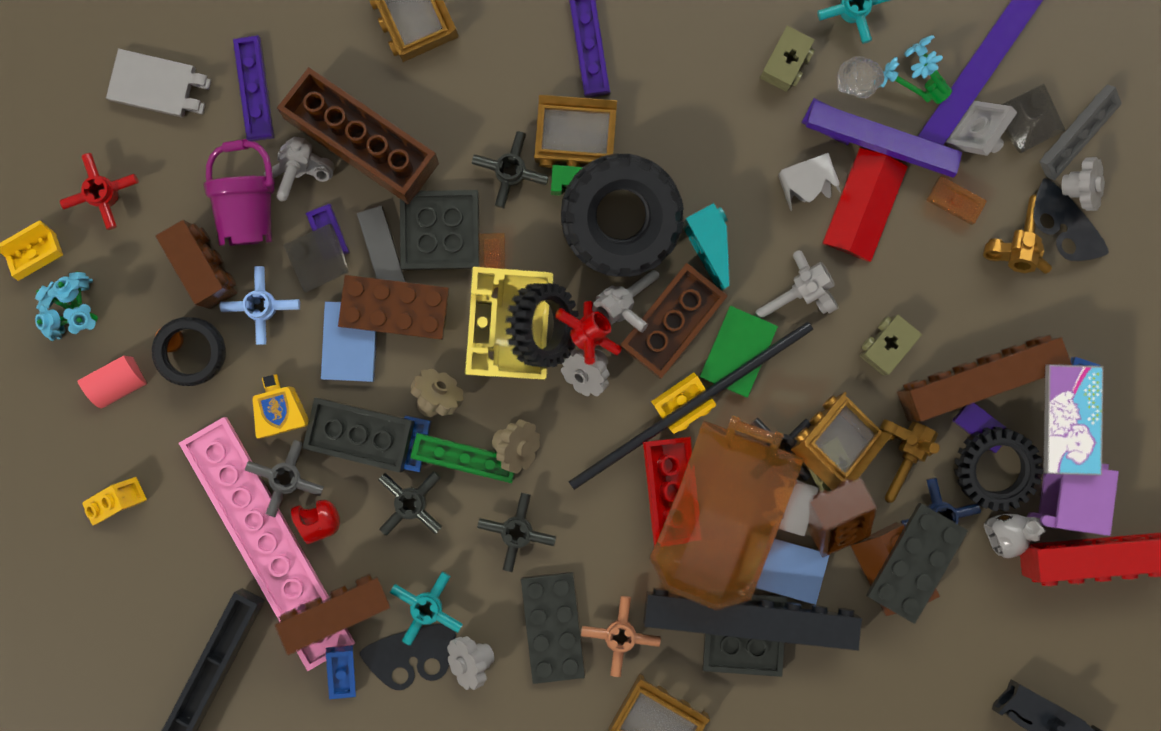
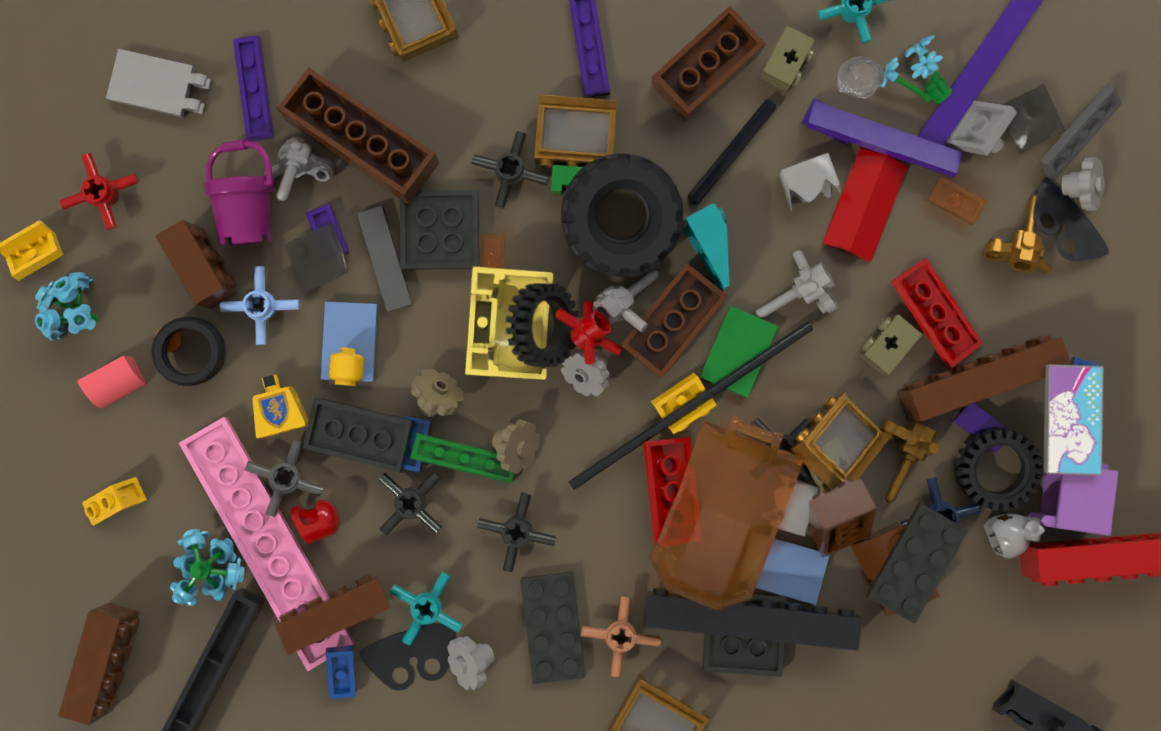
(99, 663): none -> reddish brown brick
(199, 569): none -> medium azure plant
(346, 367): none -> yellow head
(393, 307): reddish brown plate -> none
(707, 63): none -> reddish brown brick
(732, 151): none -> black axle
(937, 313): none -> red slope

